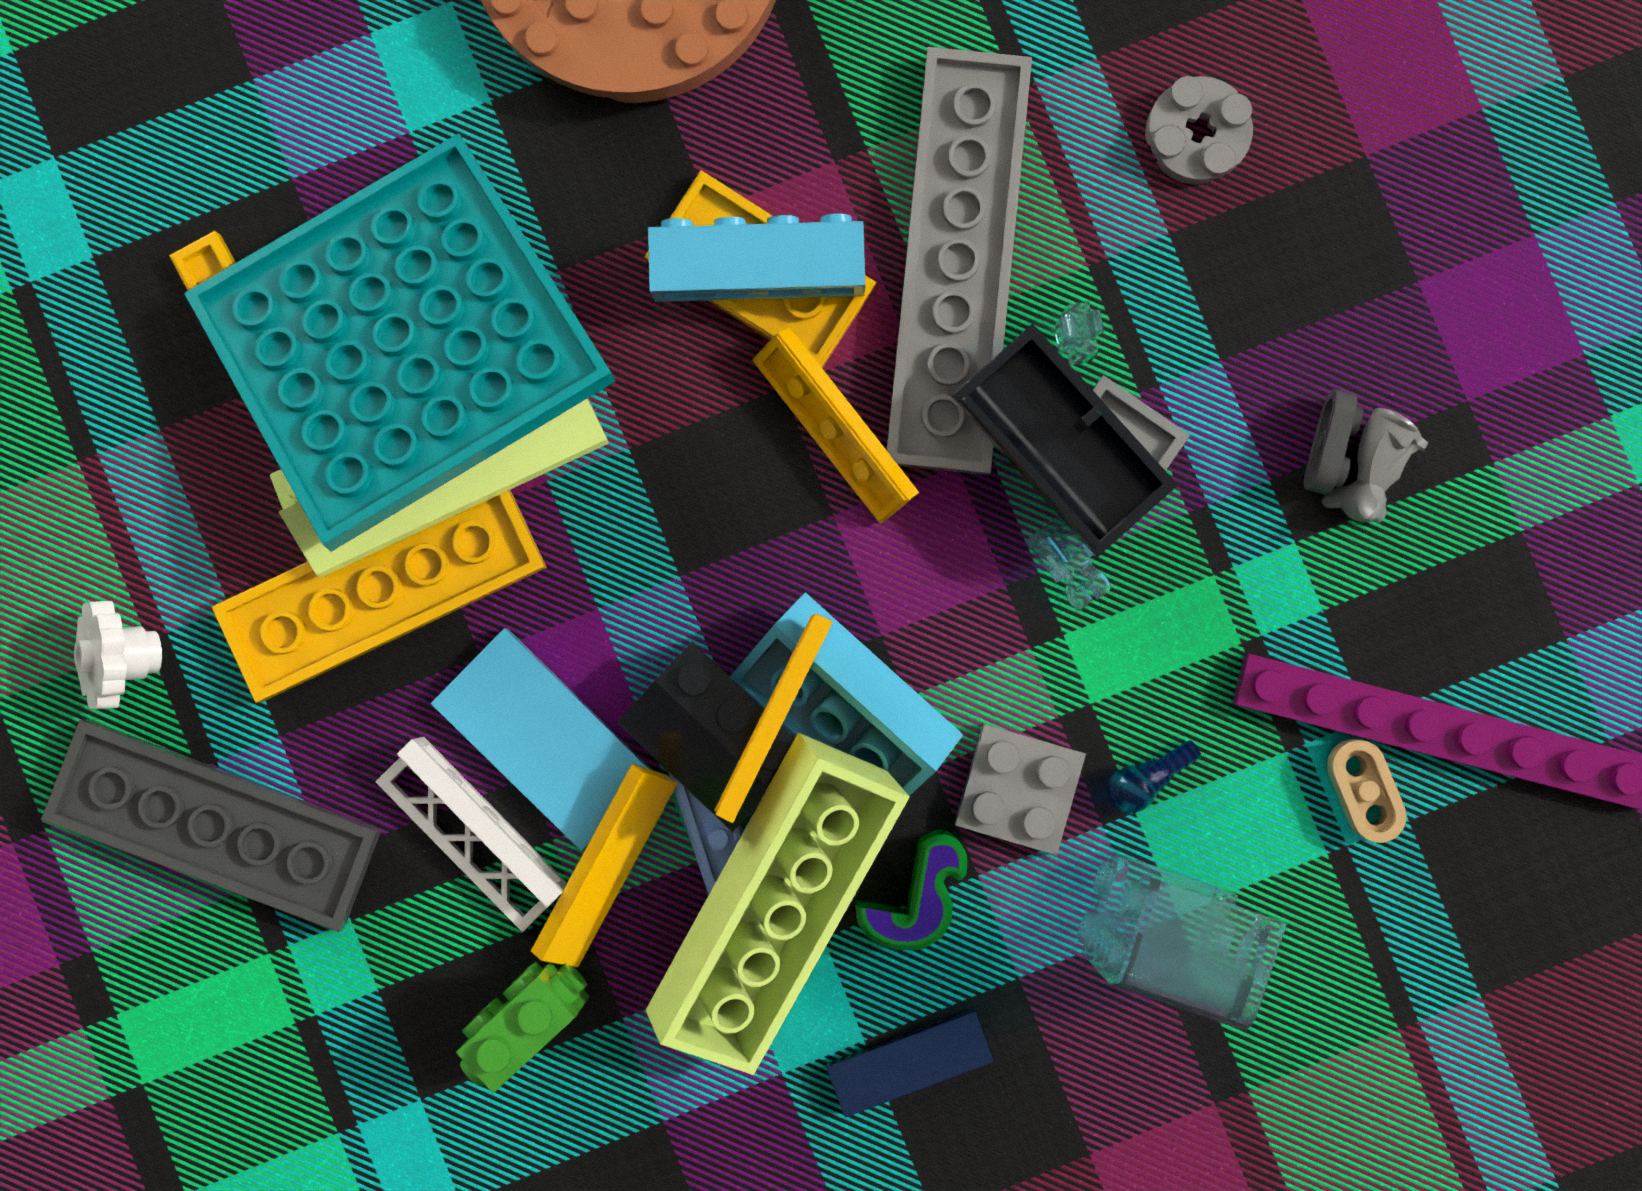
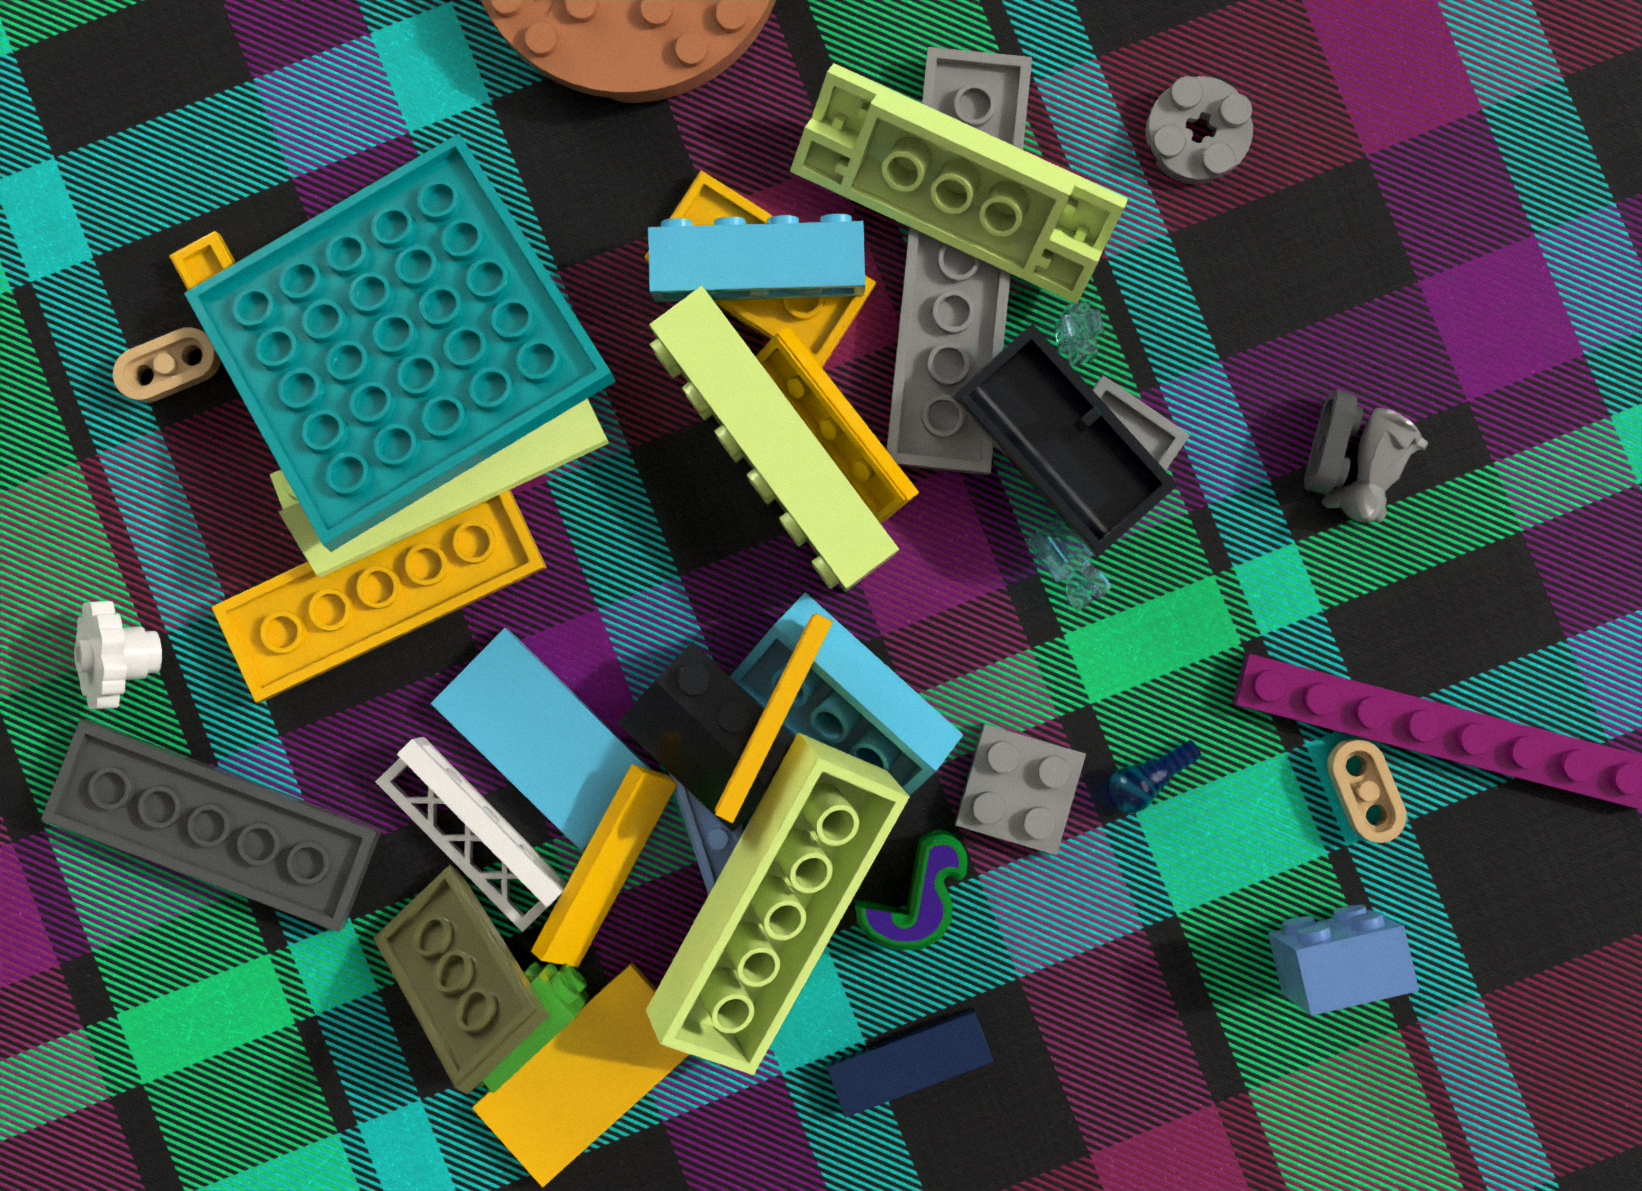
(170, 364): none -> tan plate
(460, 979): none -> olive tile
(581, 1079): none -> yellow tile
(772, 438): none -> yellowish green brick
(956, 183): none -> yellowish green slope
(1179, 941): clear light blue windscreen -> none
(1342, 960): none -> medium blue brick

